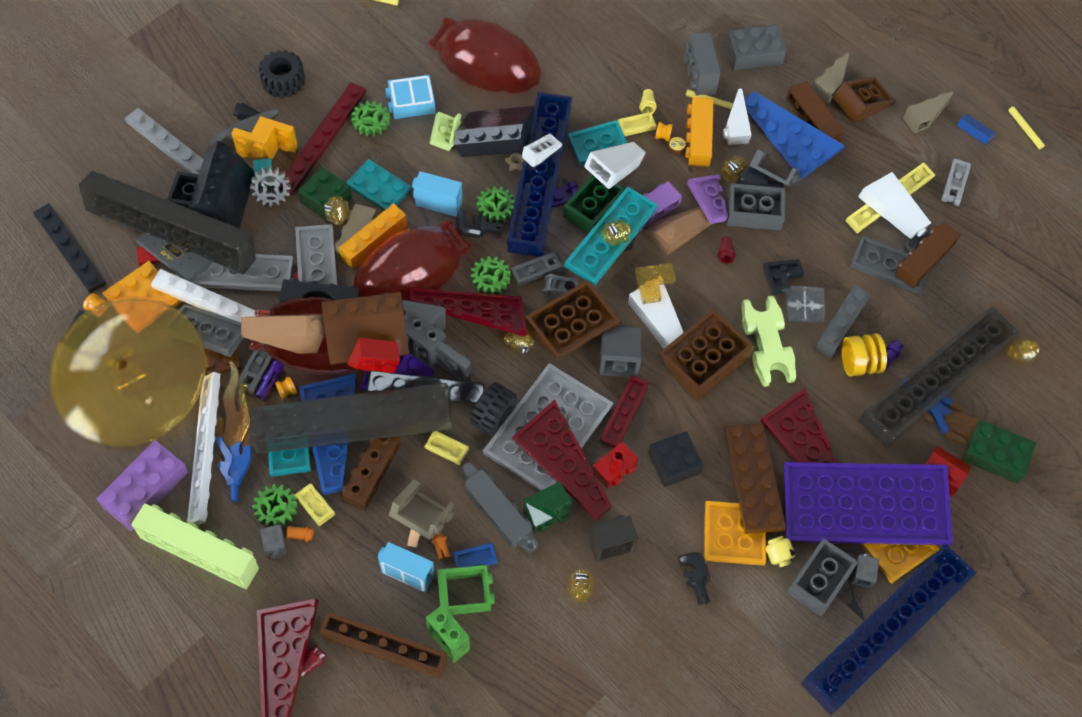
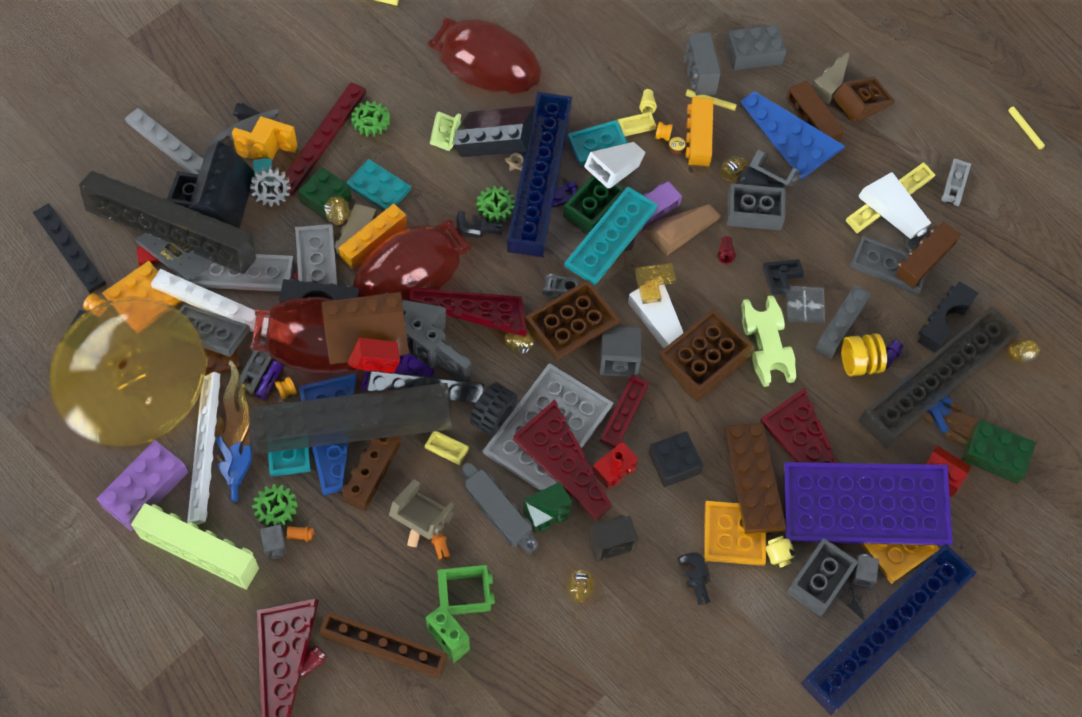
(278, 63): black tyre -> none
(290, 332): medium nougat wedge -> none
(314, 504): light yellow plate -> none
(406, 566): medium azure brick -> none
(410, 97): medium azure brick -> none
(437, 193): medium azure brick -> none
(476, 556): blue tile -> none
(490, 276): bright green gear -> none
(534, 157): white slope -> none
(537, 268): dark grey plate -> none
(616, 232): clear yellow head -> none
(709, 197): medium lavender wing -> none
(737, 127): white slope -> none
(923, 114): dark tan slope -> none
(937, 332): none -> black arch
(976, 129): blue slope -> none

